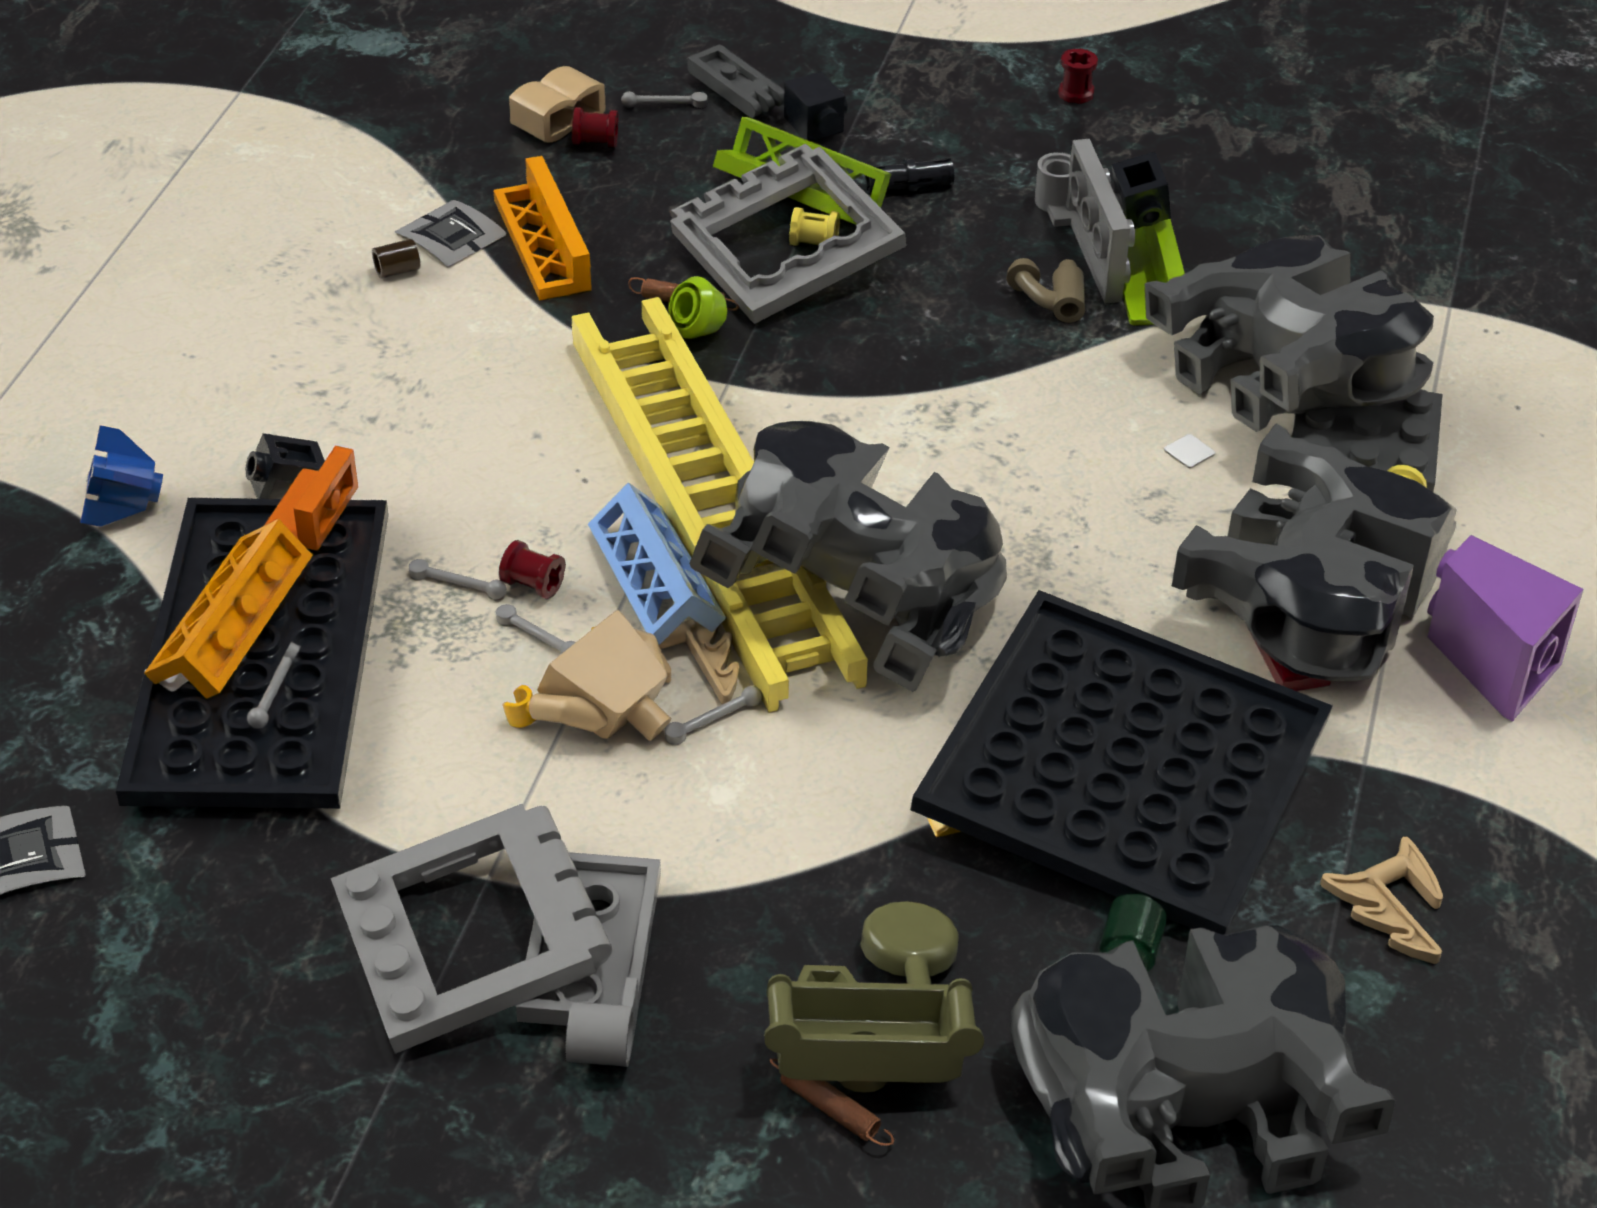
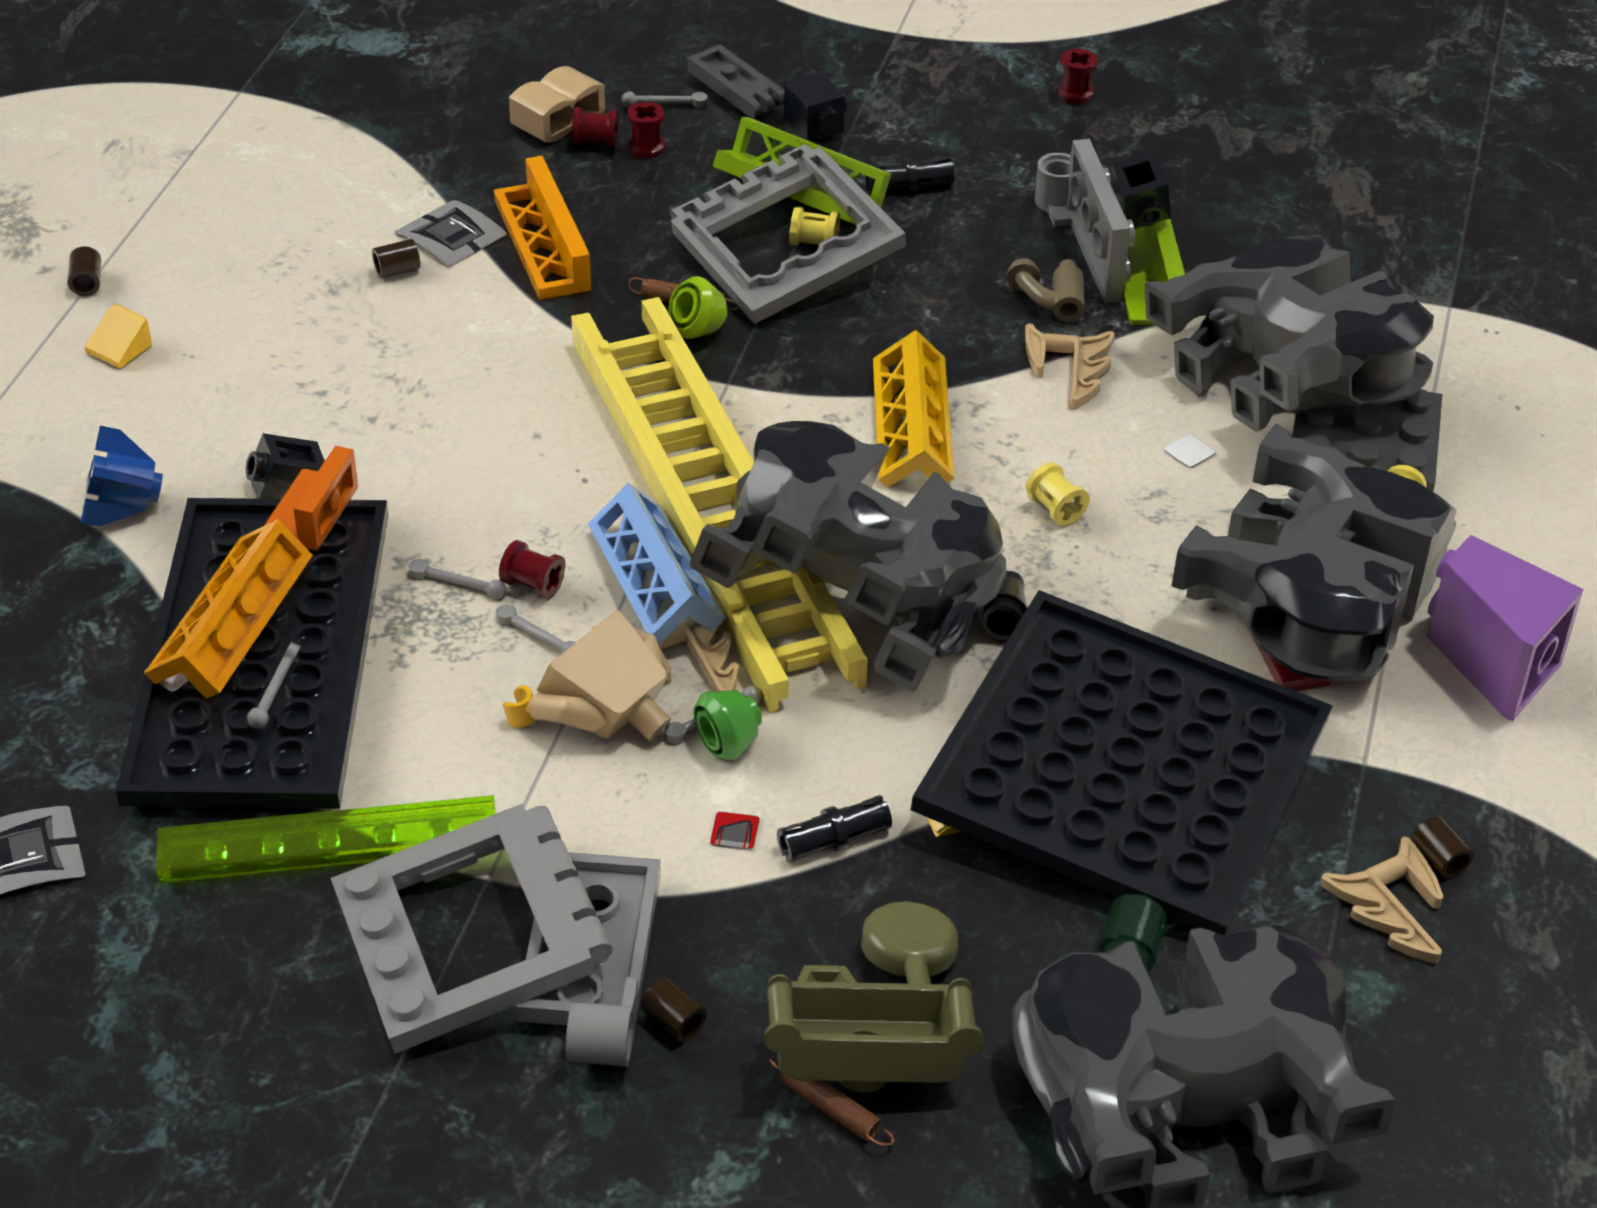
(84, 271): none -> dark brown hinge
(119, 336): none -> yellow slope
(308, 838): none -> clear neon green tile
(646, 129): none -> dark red bush
(673, 1009): none -> dark brown hinge
(726, 722): none -> bright green cone
(735, 830): none -> sticker
(834, 828): none -> black pin
(923, 403): none -> yellow fence
(1006, 609): none -> black cone
(1057, 494): none -> light yellow bush
(1087, 359): none -> tan piece
(1442, 847): none -> dark brown hinge

